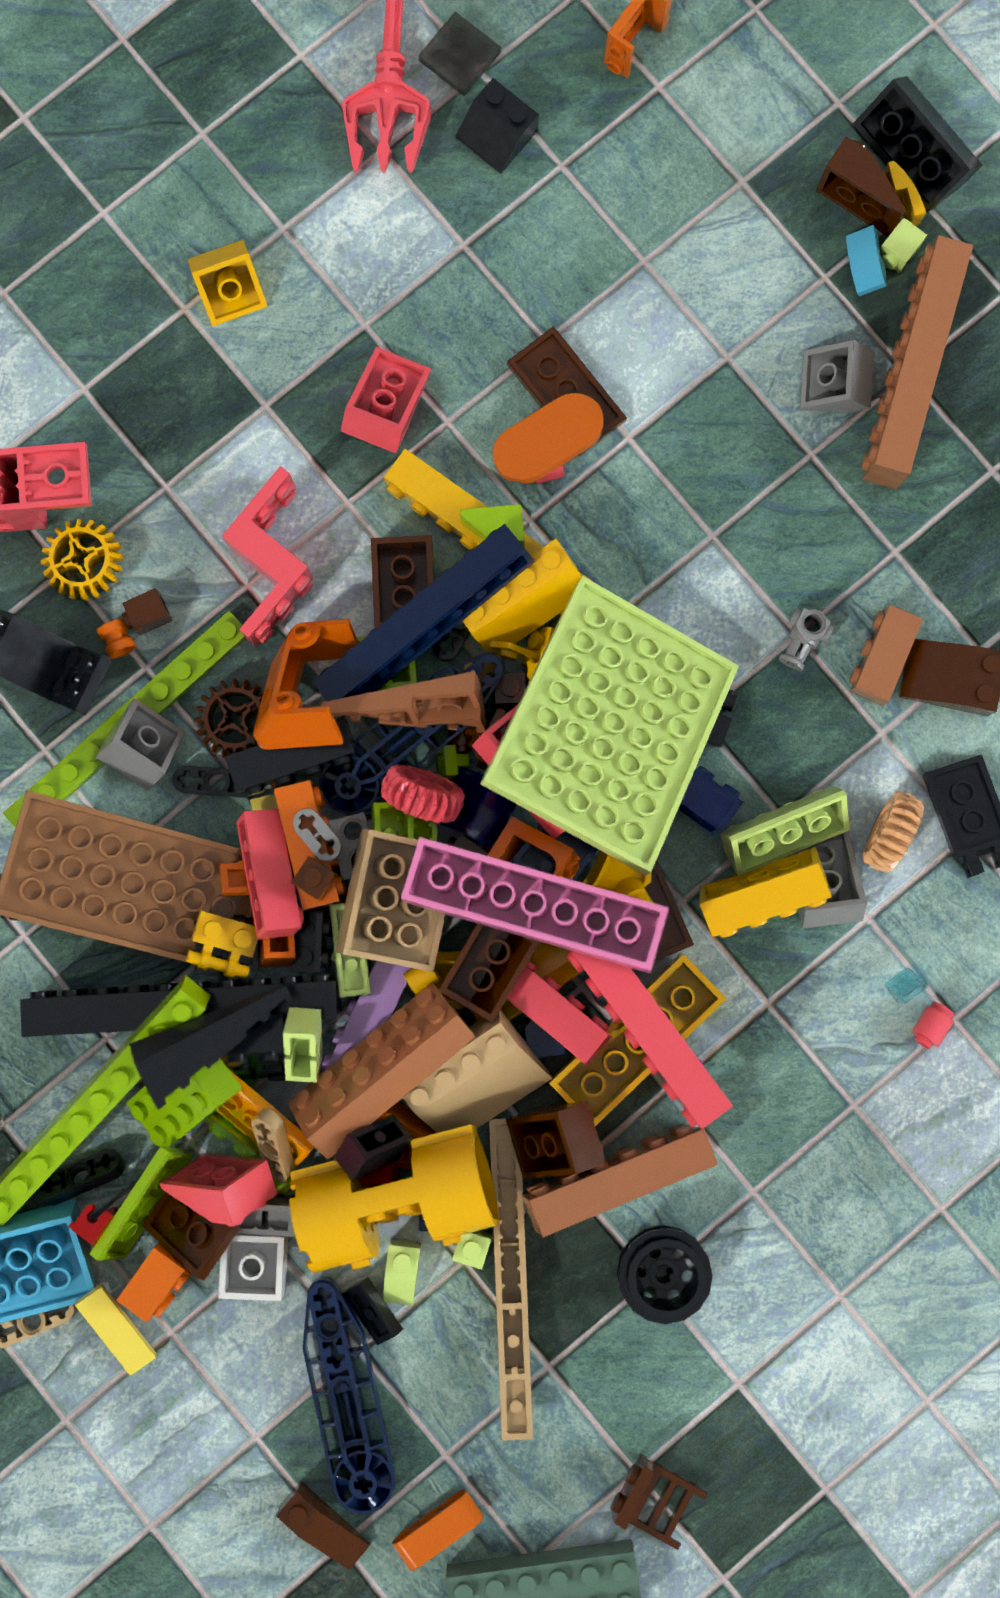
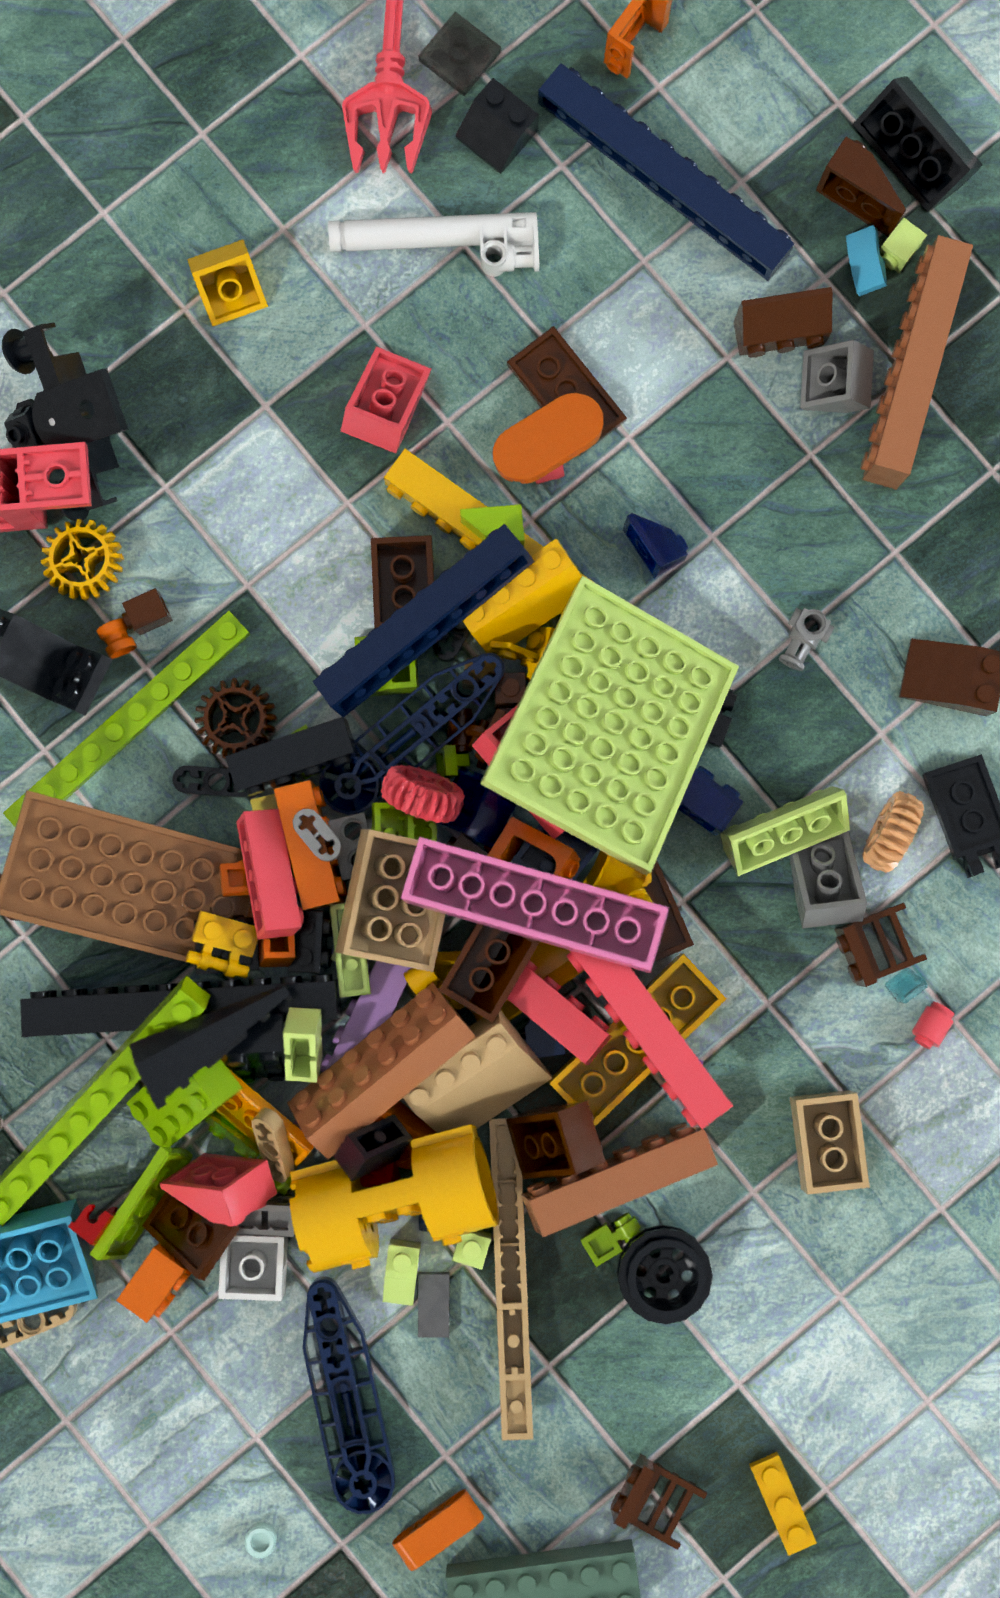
(68, 410): none -> black piece
(93, 1180): black beam -> none
(115, 1329): light yellow tile -> none
(141, 745): light grey slope -> none
(260, 1540): none -> light aqua tile
(269, 557): coral bracket -> none
(281, 718): orange windscreen -> none
(314, 878): reddish brown brick -> none
(321, 1526): reddish brown slope -> none
(372, 1311): black plate -> none
(433, 1304): none -> flat silver tile
(443, 700): nougat wedge -> none
(505, 234): none -> white piece
(603, 1243): none -> lime plate
(655, 544): none -> clear blue slope
(665, 171): none -> dark blue brick
(764, 893): yellow slope -> none
(782, 1503): none -> yellow plate
(784, 322): none -> reddish brown slope
(829, 1142): none -> tan brick
(859, 955): none -> reddish brown plate
(885, 654): nougat brick -> none
(906, 192): yellow slope -> none

